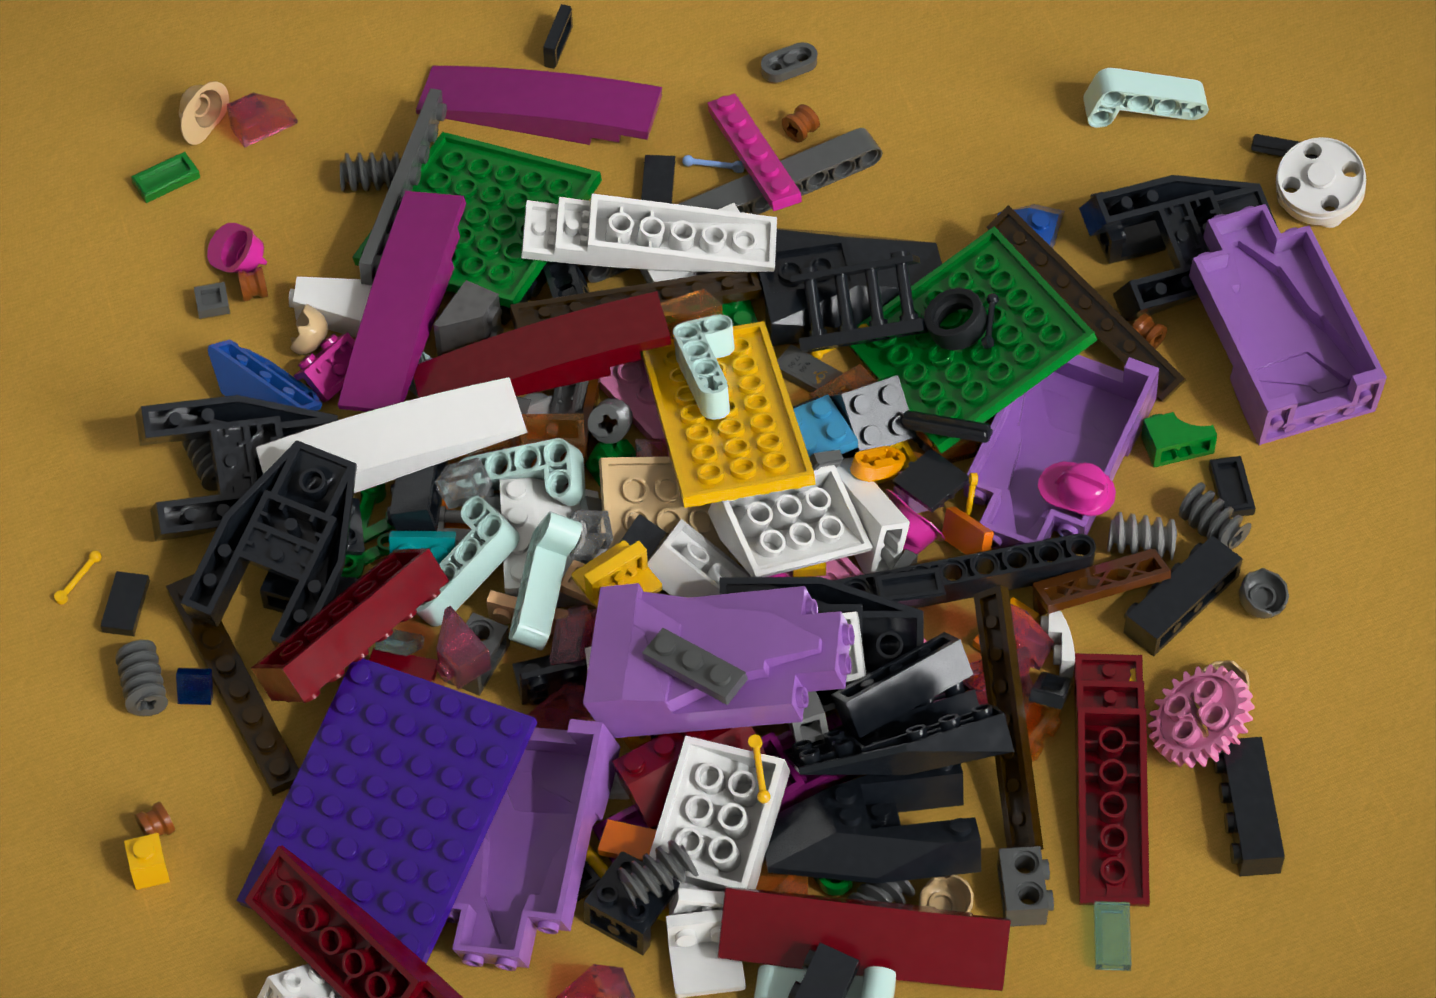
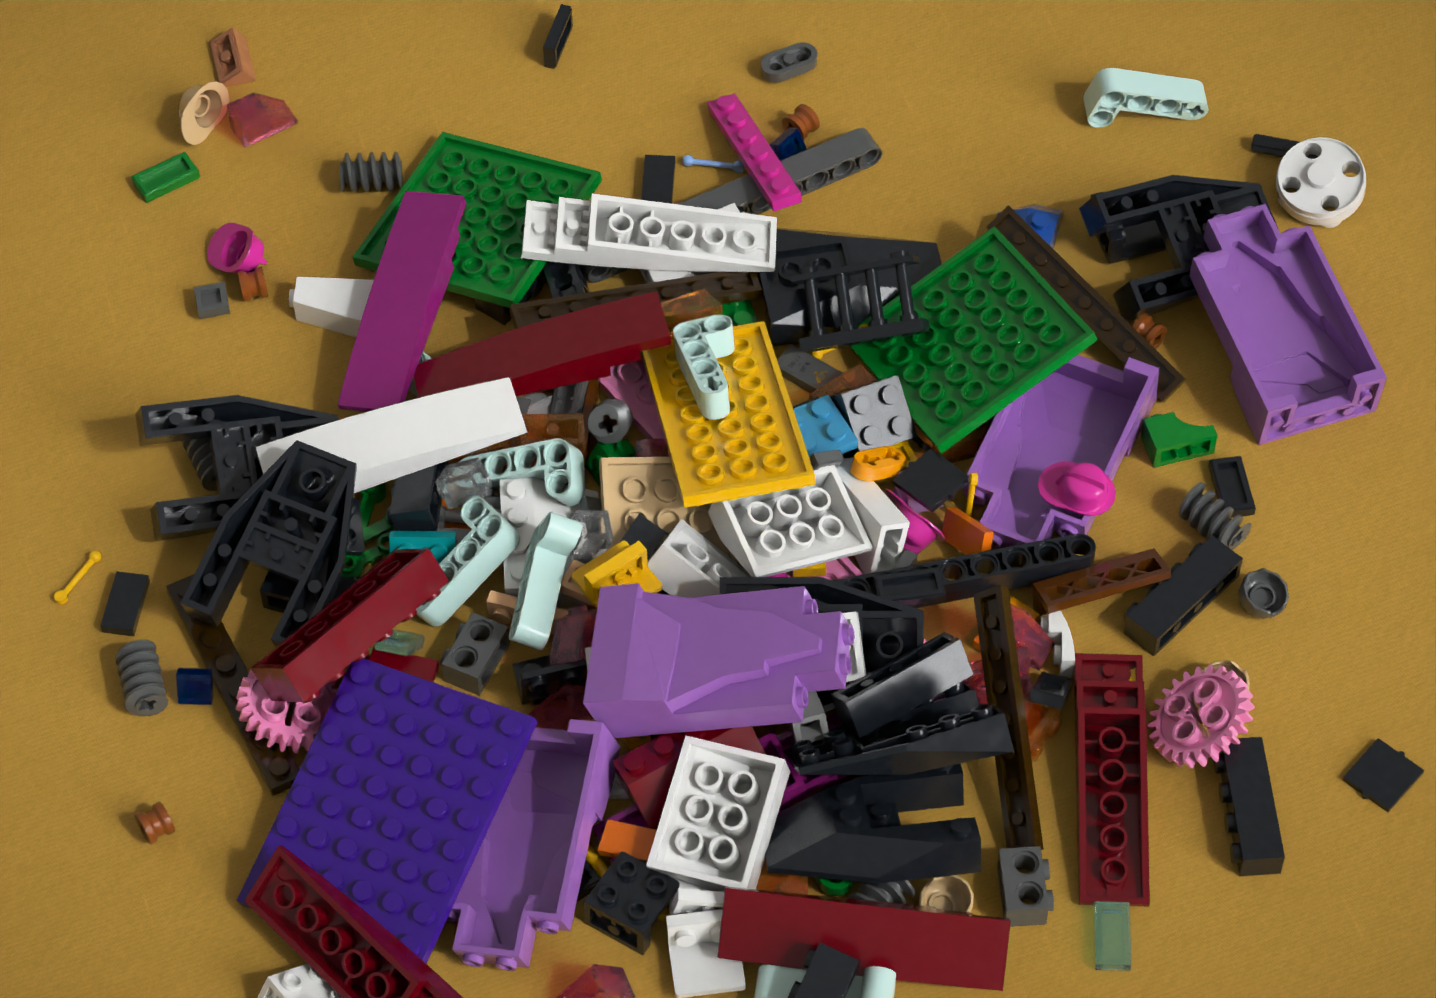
(147, 861): yellow brick -> none
(232, 58): none -> nougat slope
(254, 376): blue wedge -> none
(269, 716): none -> bright pink gear
(311, 329): tan hair -> none
(328, 368): dark pink bracket -> none
(405, 178): dark grey plate -> none
(460, 651): clear pink slope -> none
(468, 318): flat silver slope -> none
(546, 102): magenta slope -> none
(657, 872): dark grey piece -> none
(695, 666): dark grey plate -> none
(755, 743): yellow hinge -> none
(788, 144): none -> clear blue tile
(947, 303): black tyre -> none
(947, 426): black axle -> none
(987, 341): black hinge -> none
(1142, 534): light grey piece -> none
(1383, 775): none -> black piece

